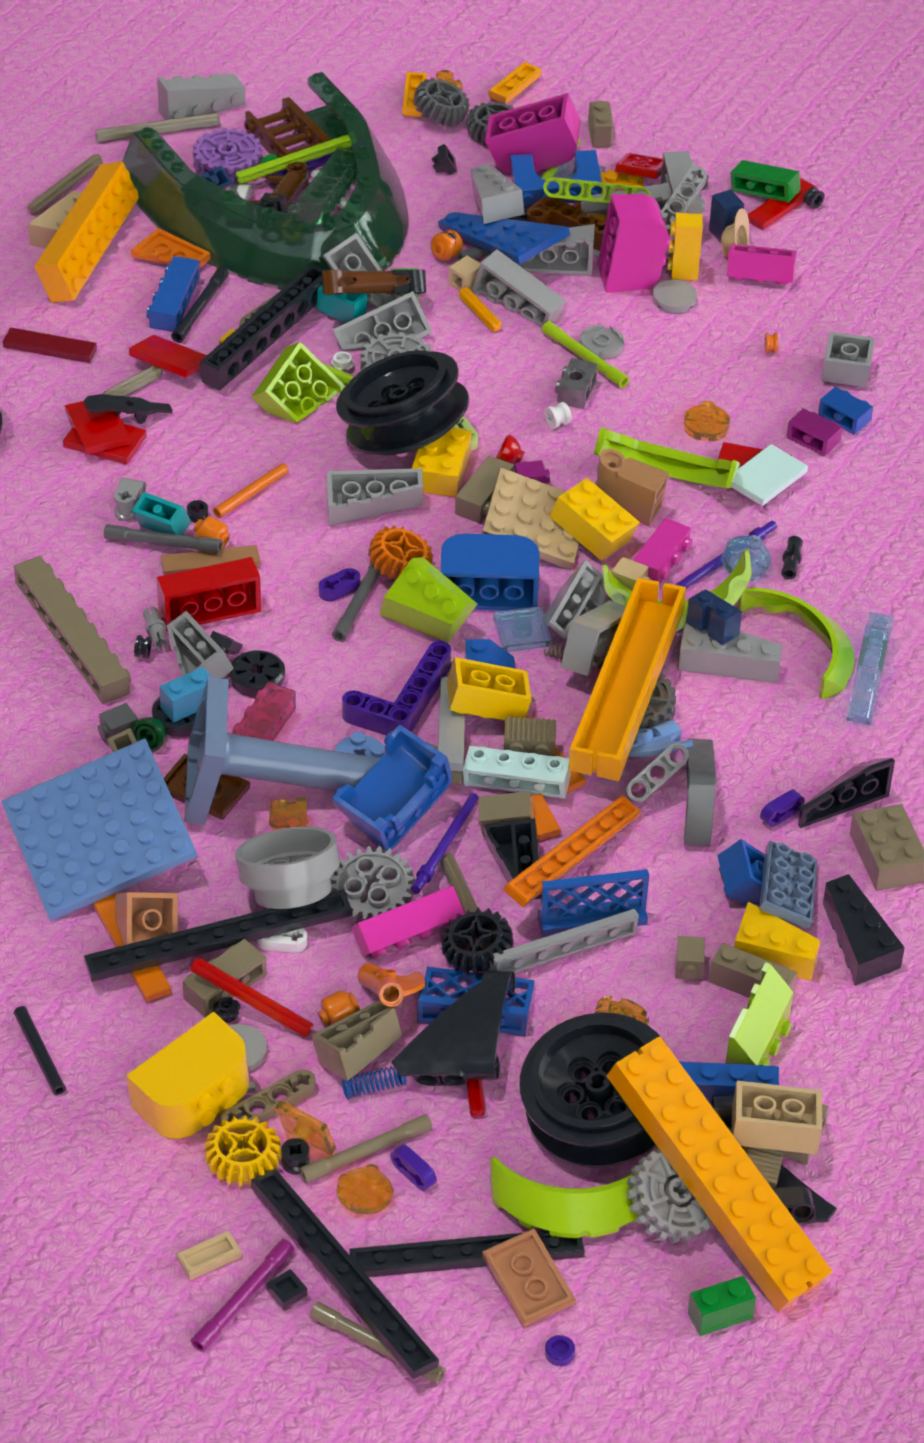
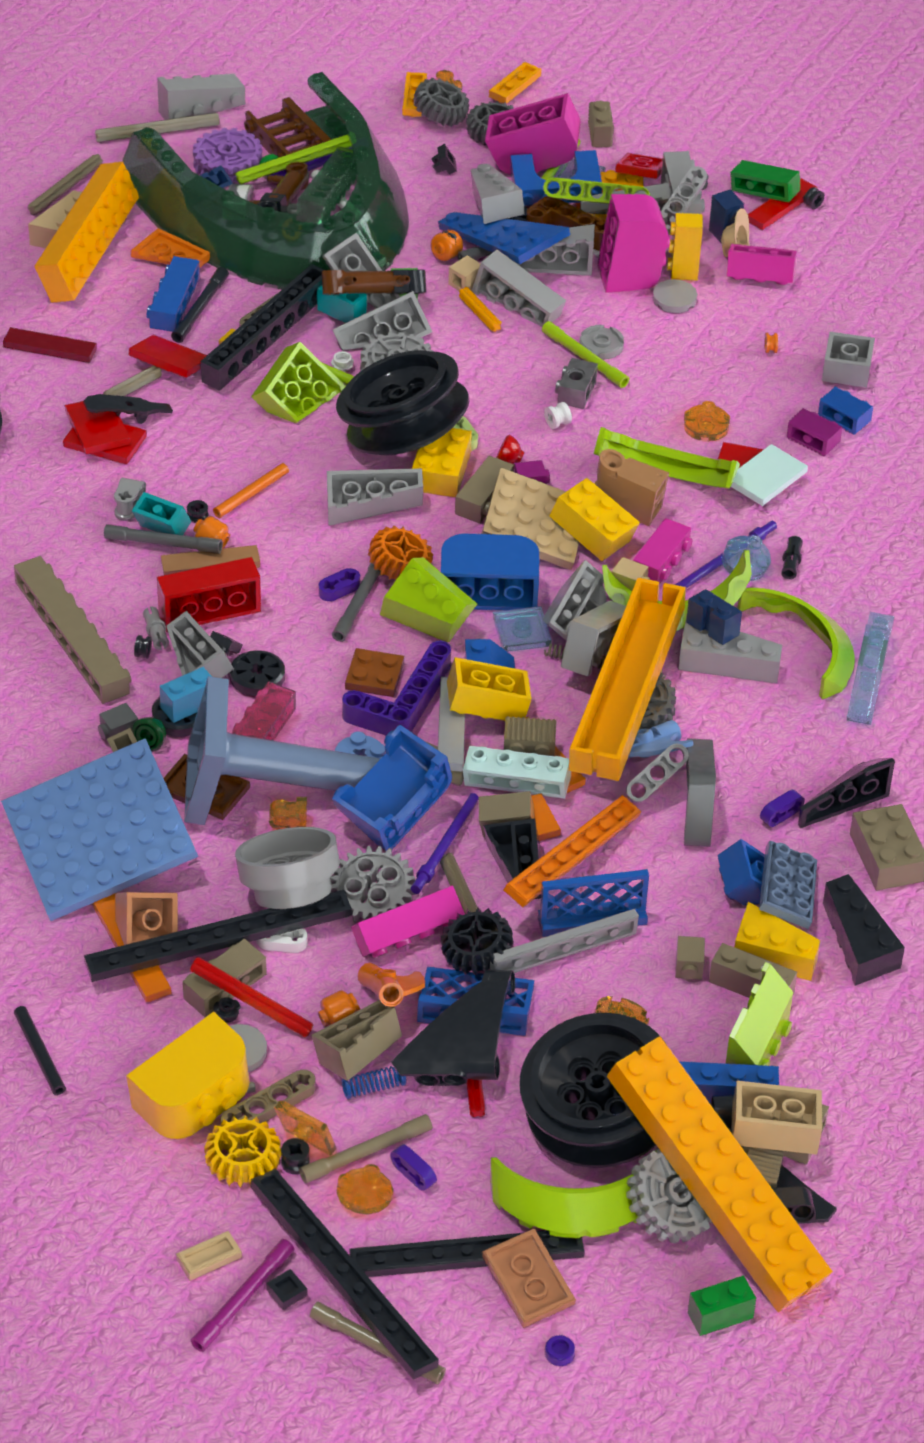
(374, 672): none -> dark orange plate

